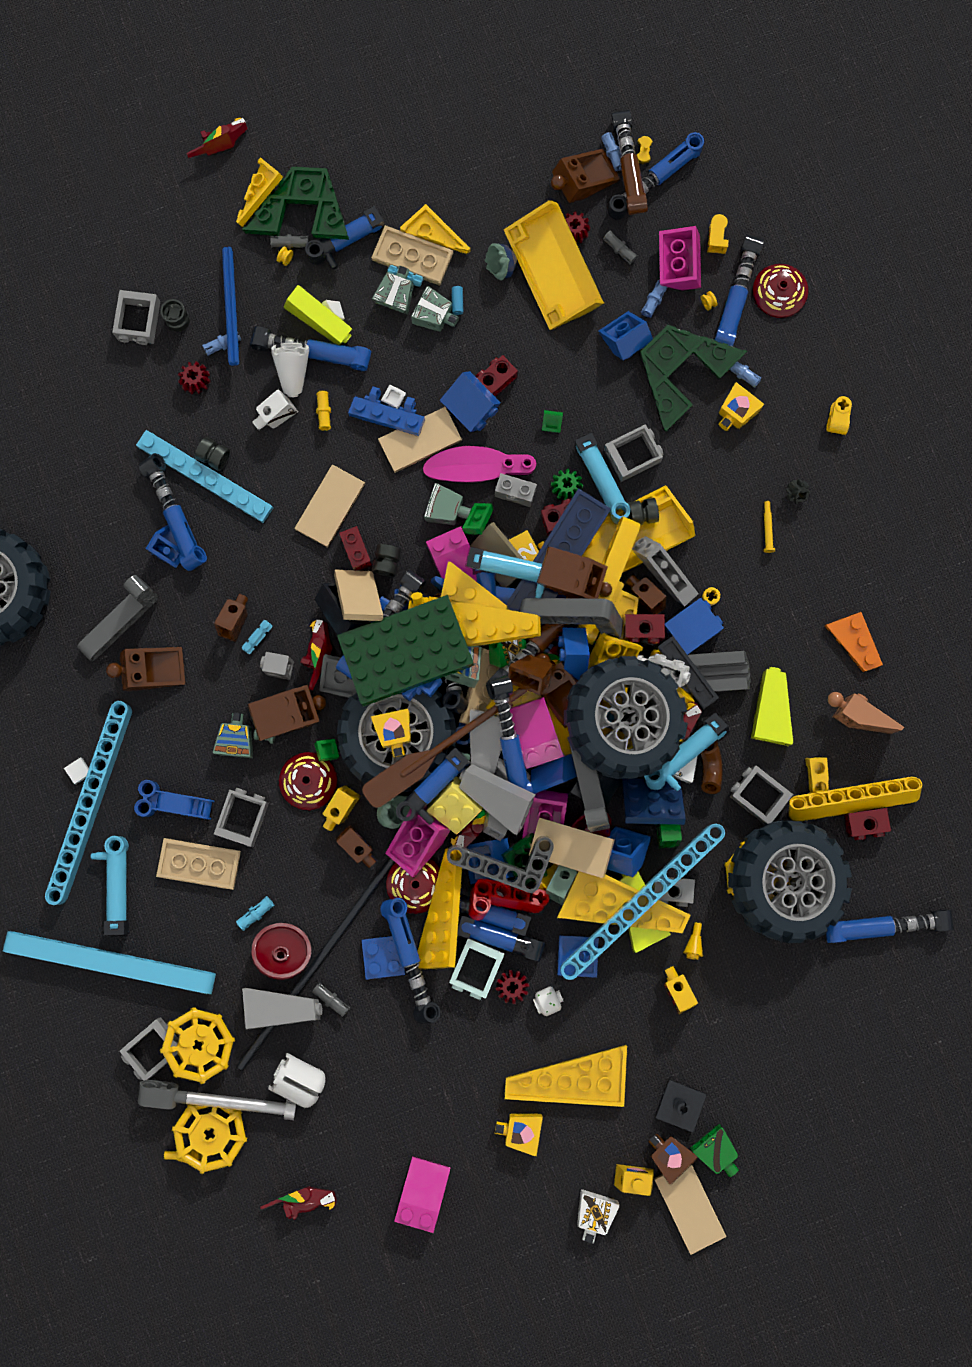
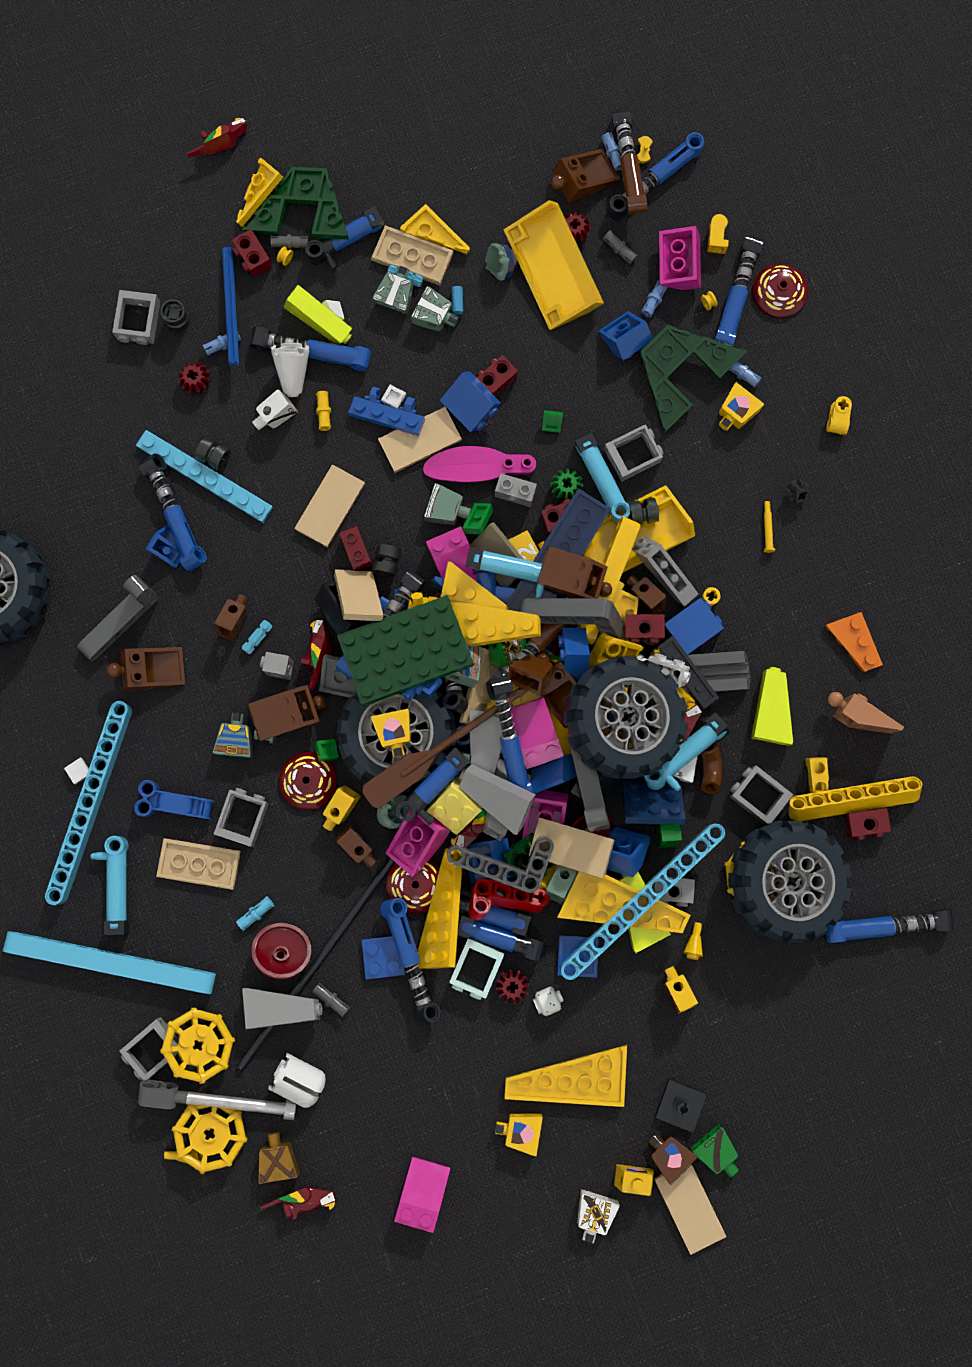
(253, 252): none -> dark red brick
(277, 1160): none -> pearl gold torso

